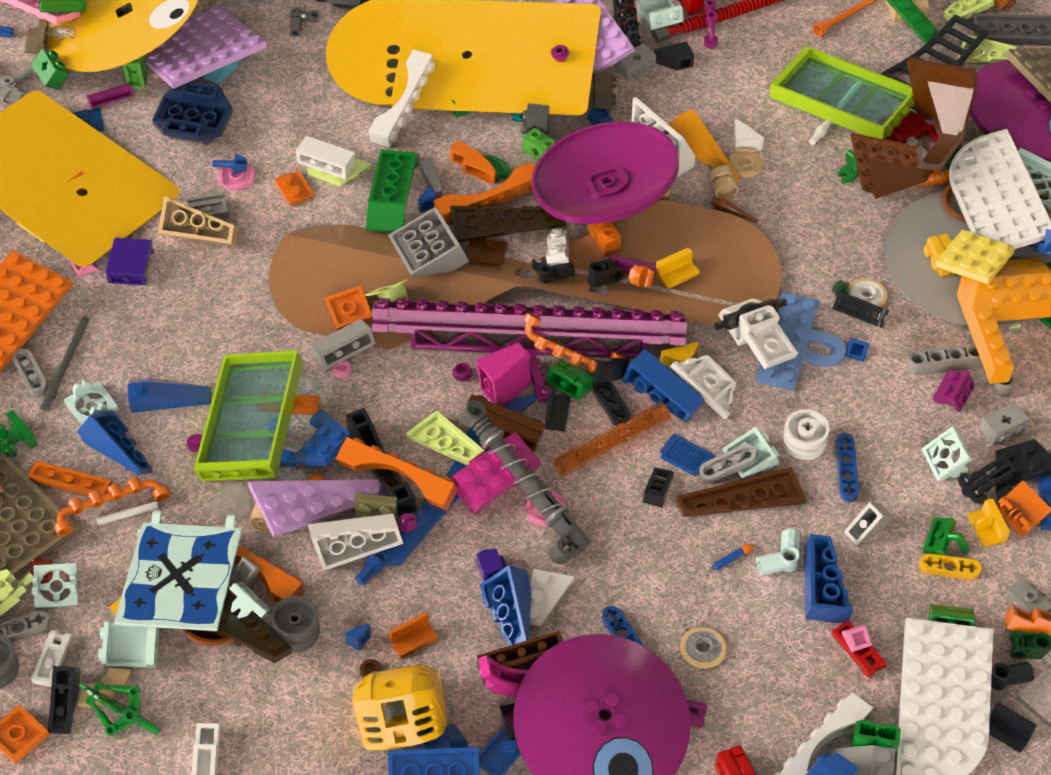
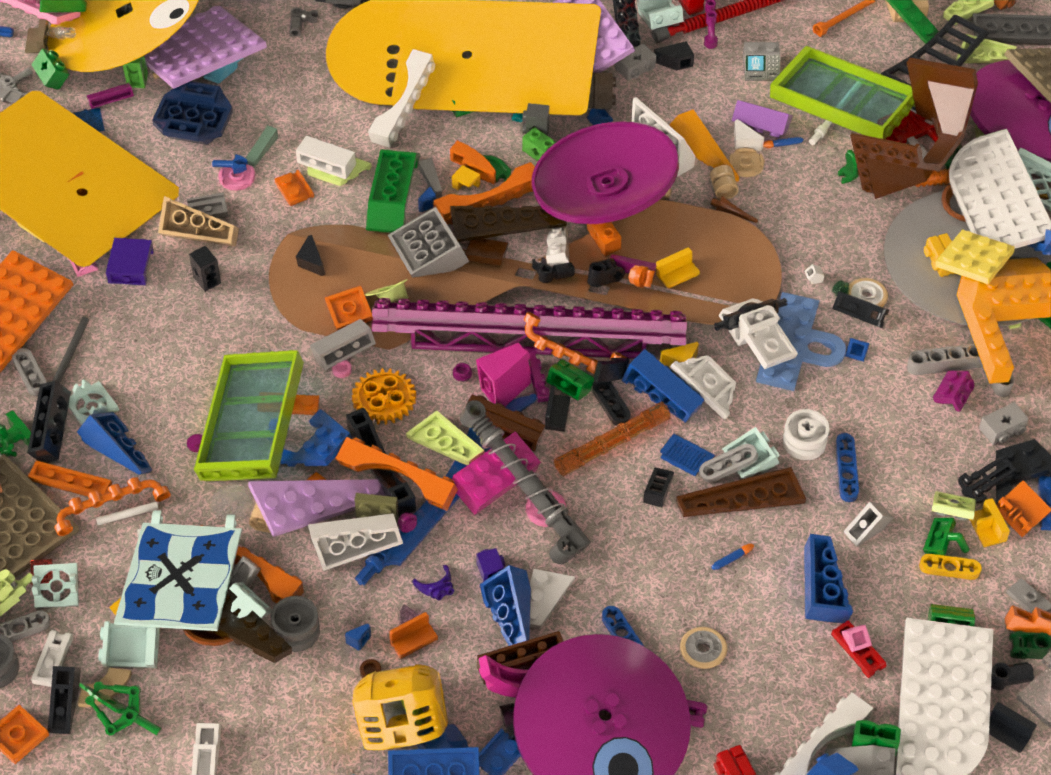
(49, 422): none -> black brick
(162, 394): blue wedge -> none
(205, 268): none -> black brick
(262, 145): none -> sand green piece
(309, 257): none -> black slope
(386, 390): none -> light orange gear
(406, 614): none -> tile
(437, 589): none -> dark purple helmet
(465, 177): none -> yellow panel
(562, 56): magenta plate -> none
(761, 61): none -> light grey slope
(762, 118): none -> medium lavender slope
(778, 561): light aqua piece -> none
(782, 142): none -> blue piece
(814, 274): none -> white piece
(941, 443): light aqua piece -> none
(949, 504): none -> yellowish green piece

